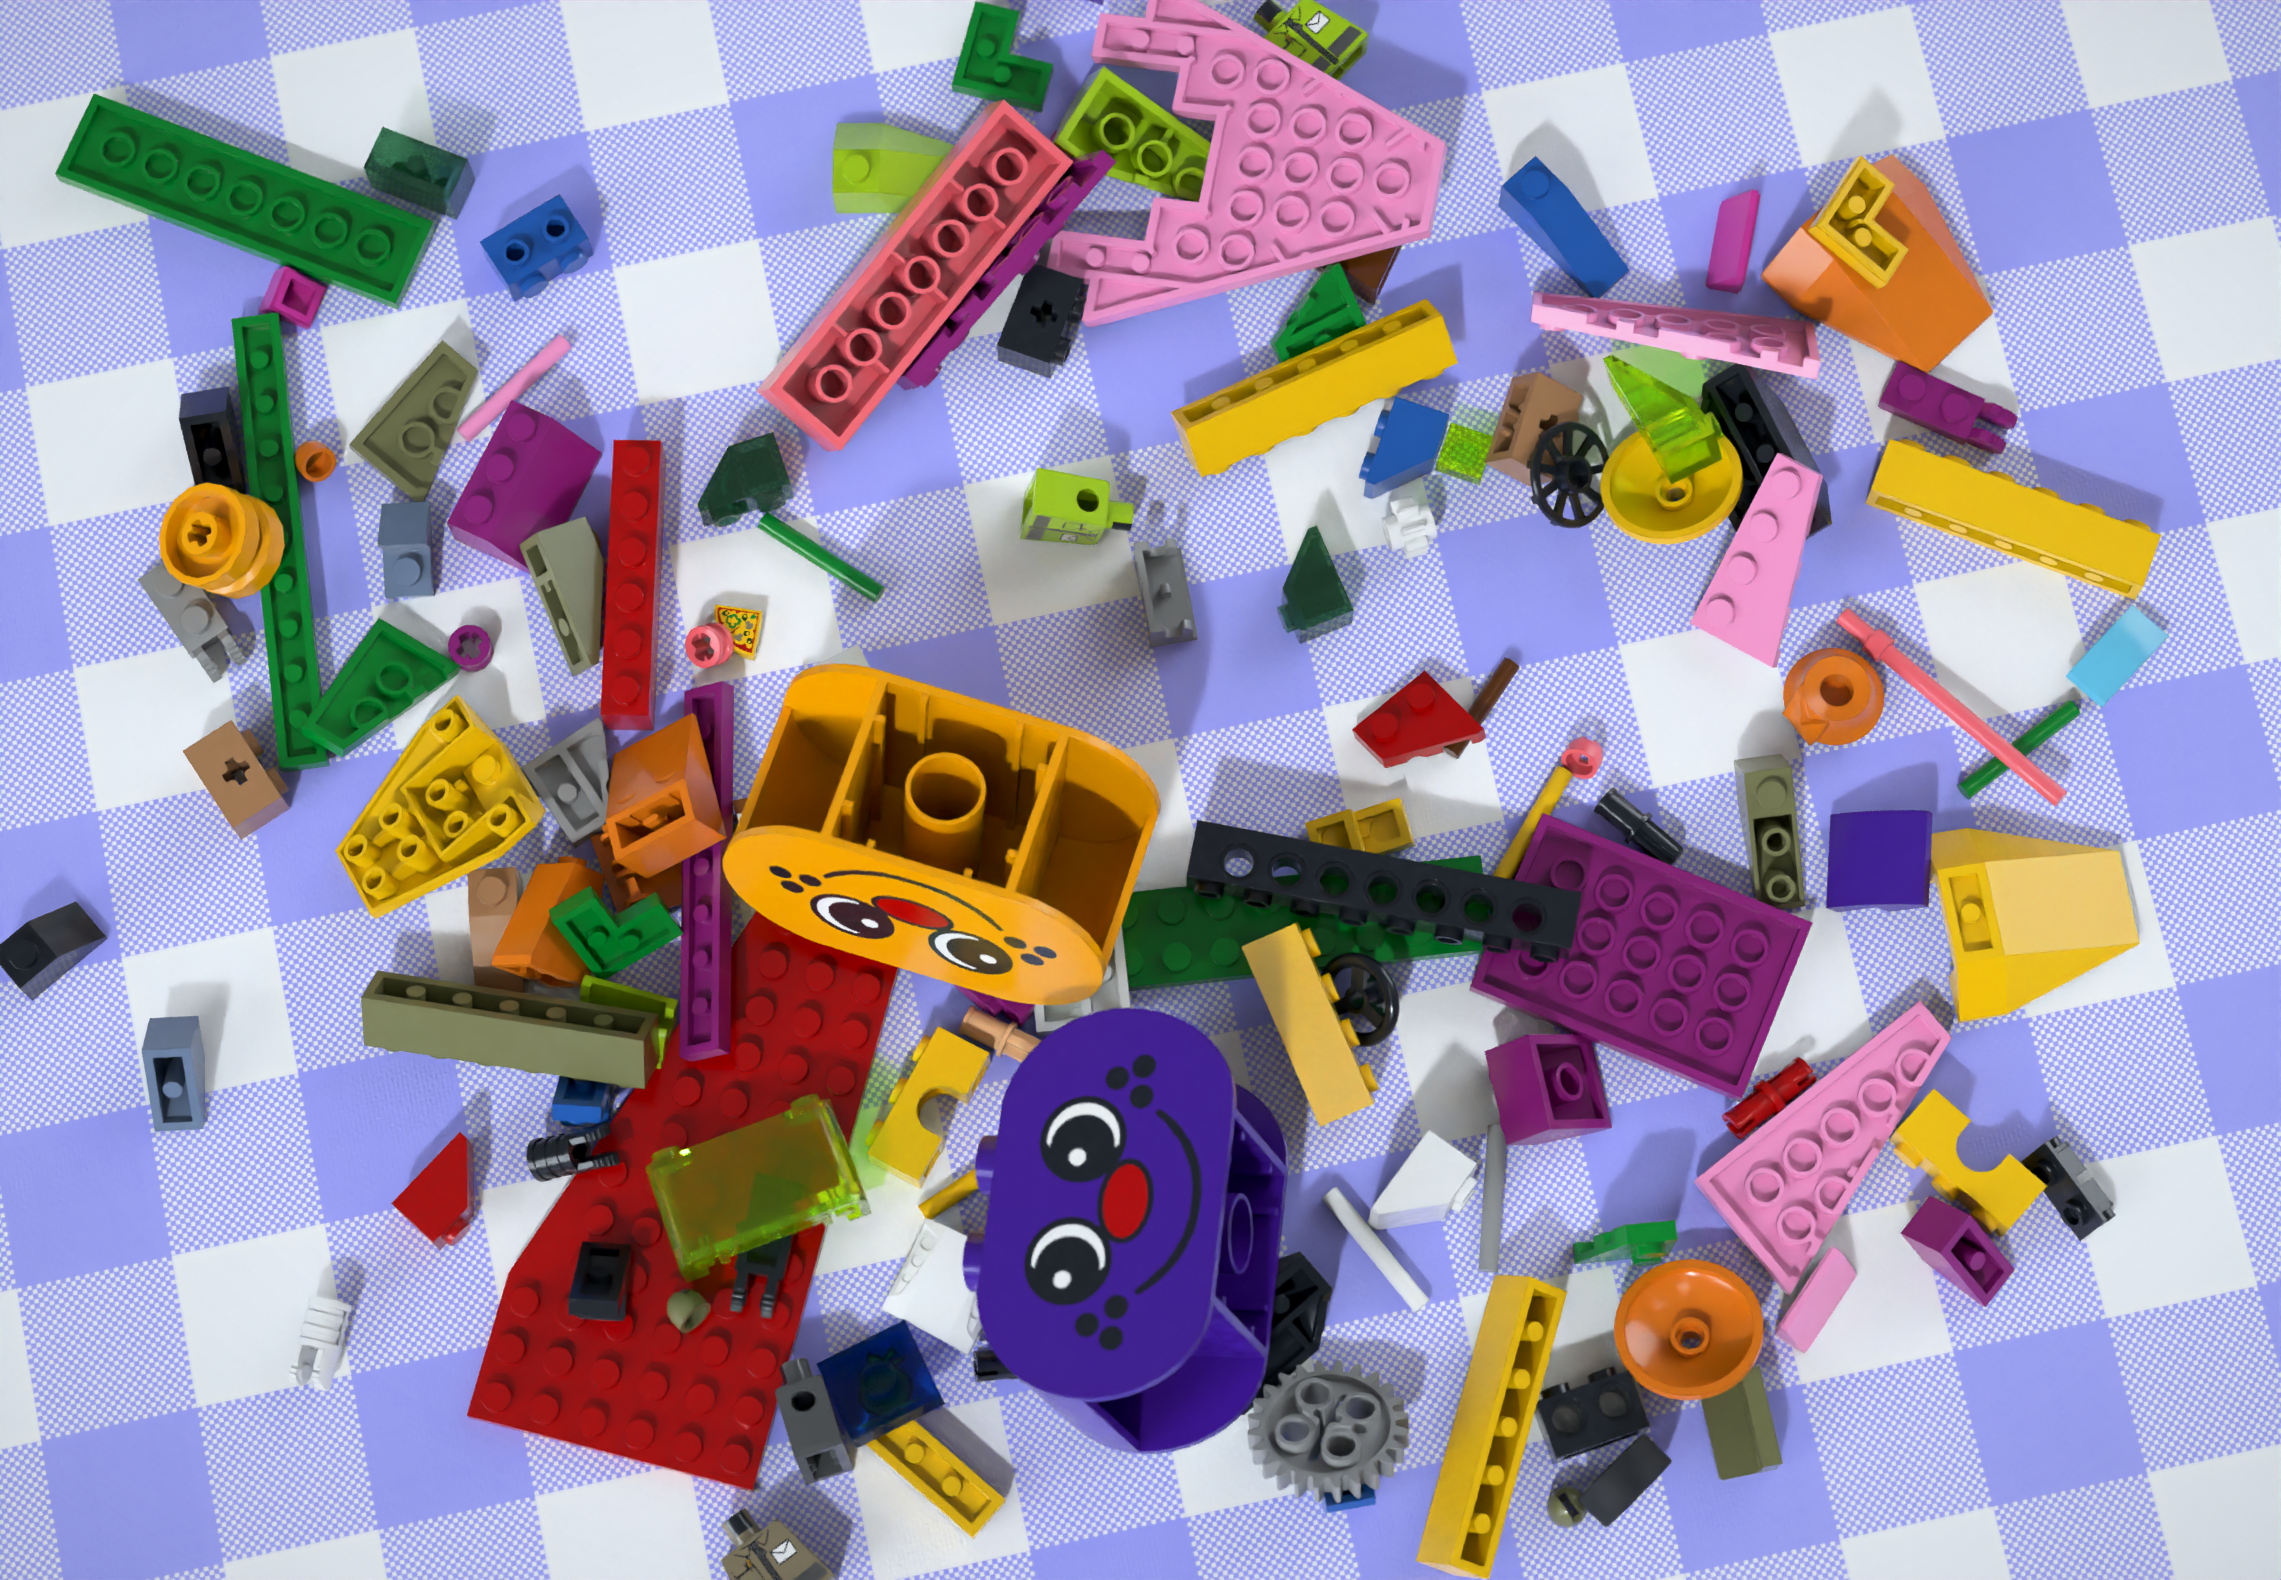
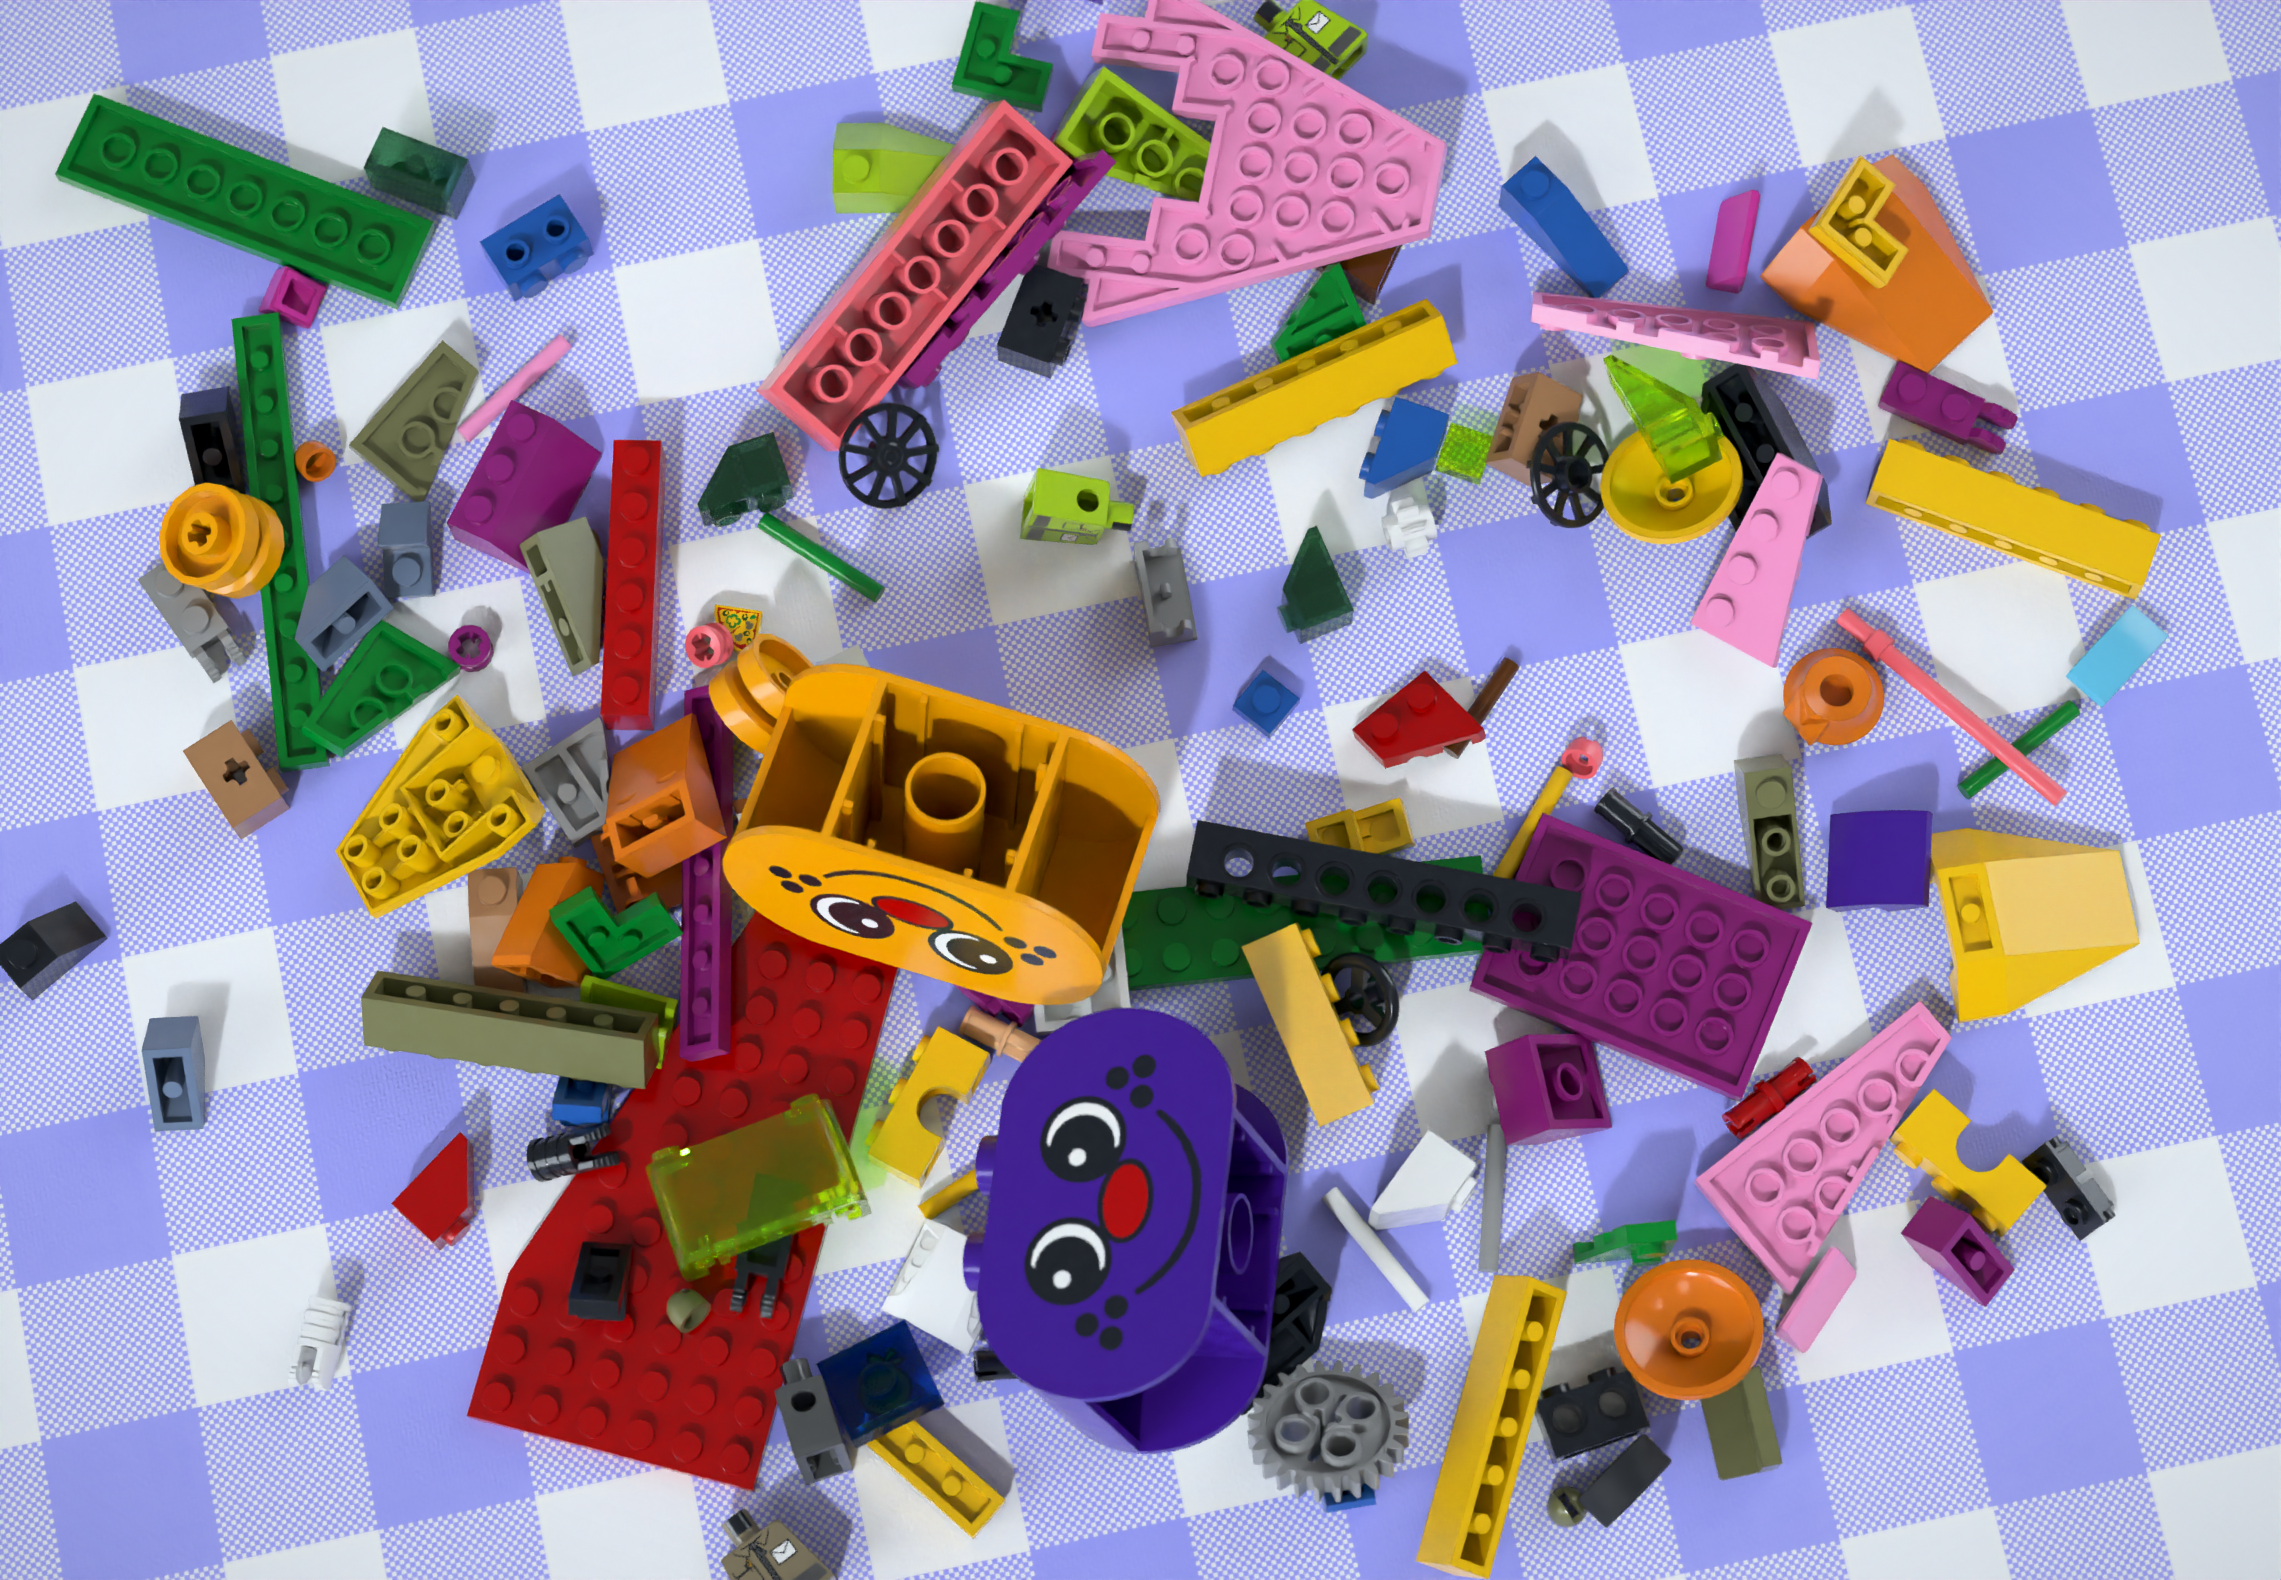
(339, 612): none -> sand blue slope
(753, 688): none -> light orange wheel
(889, 456): none -> black wheel
(1266, 704): none -> blue plate

